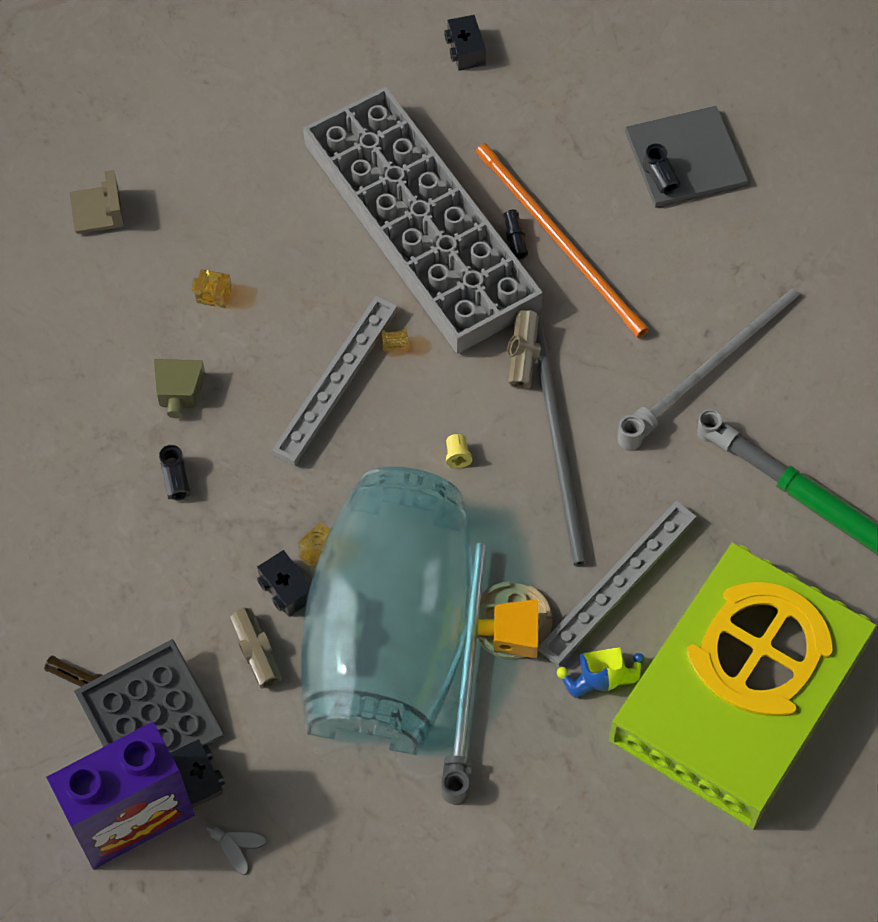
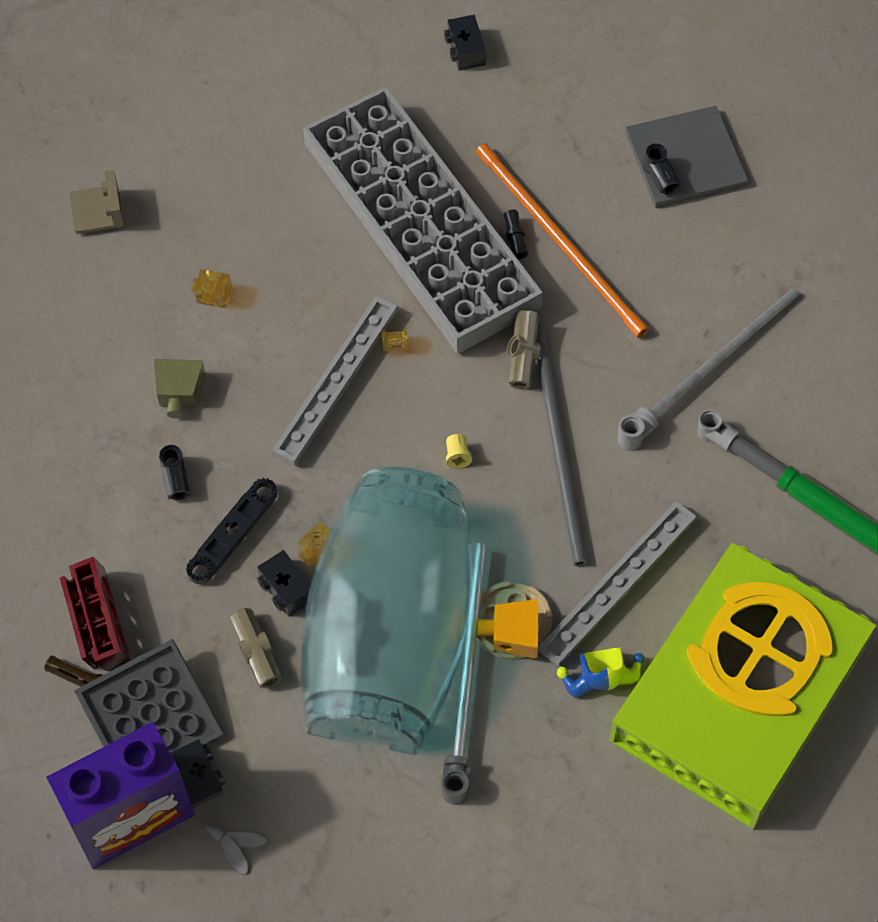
(99, 610): none -> dark red brick
(221, 545): none -> black piece

